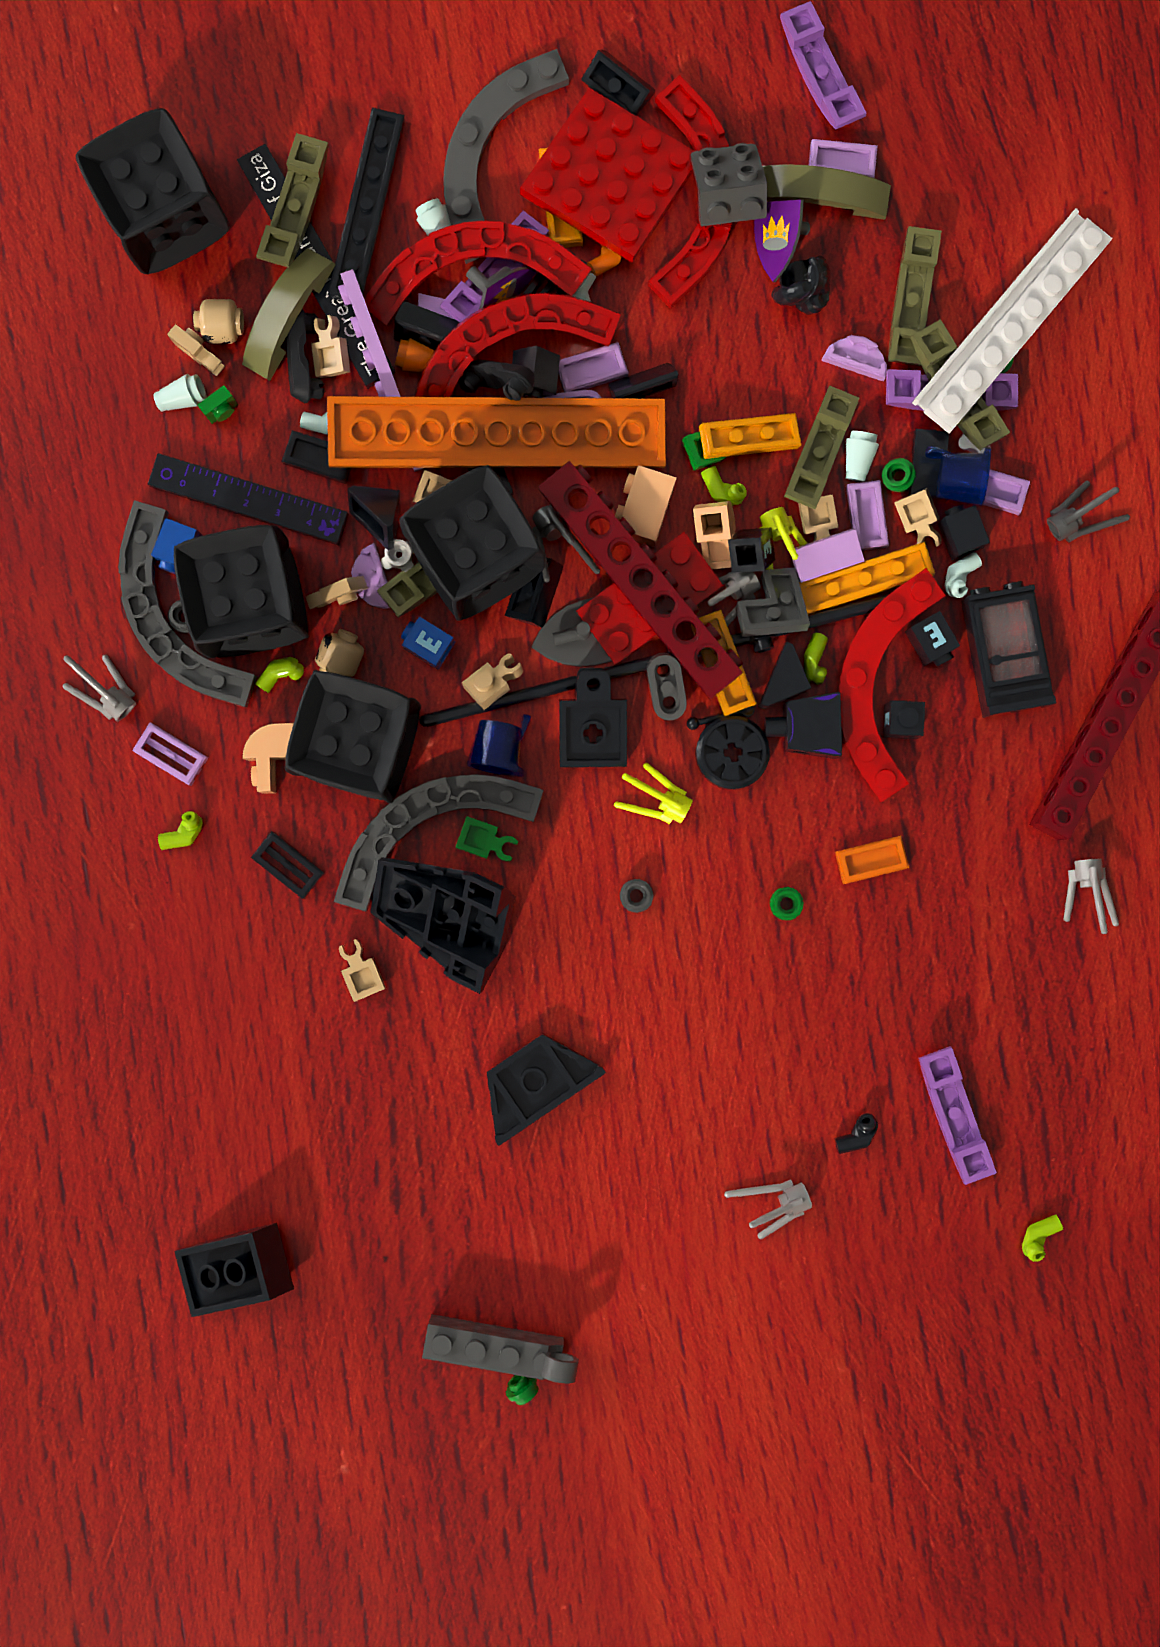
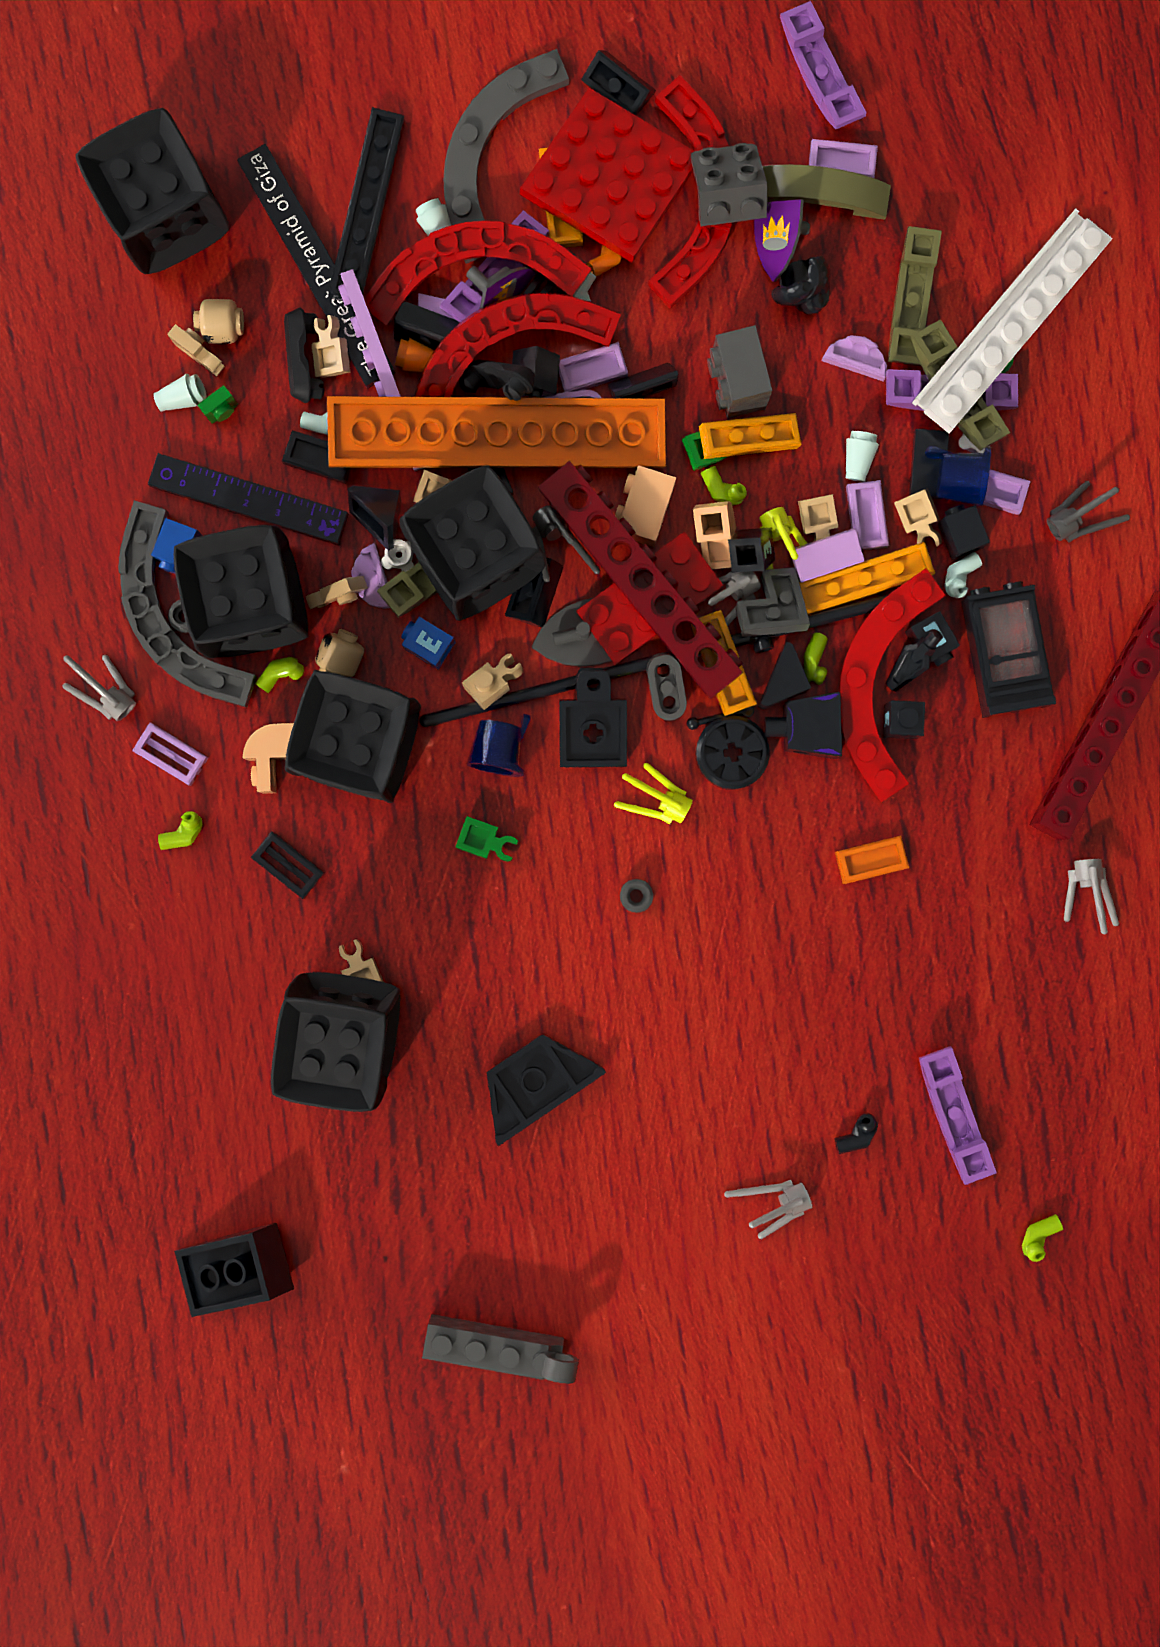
(281, 309): olive slope -> none
(296, 201): olive slope -> none
(335, 1041): none -> black piece
(418, 806): dark grey plate -> none
(448, 914): black wedge -> none
(521, 1389): green plate -> none
(740, 372): none -> dark grey brick
(797, 903): green plate -> none
(821, 447): olive slope -> none
(894, 466): green plate -> none
(913, 660): none -> black piece

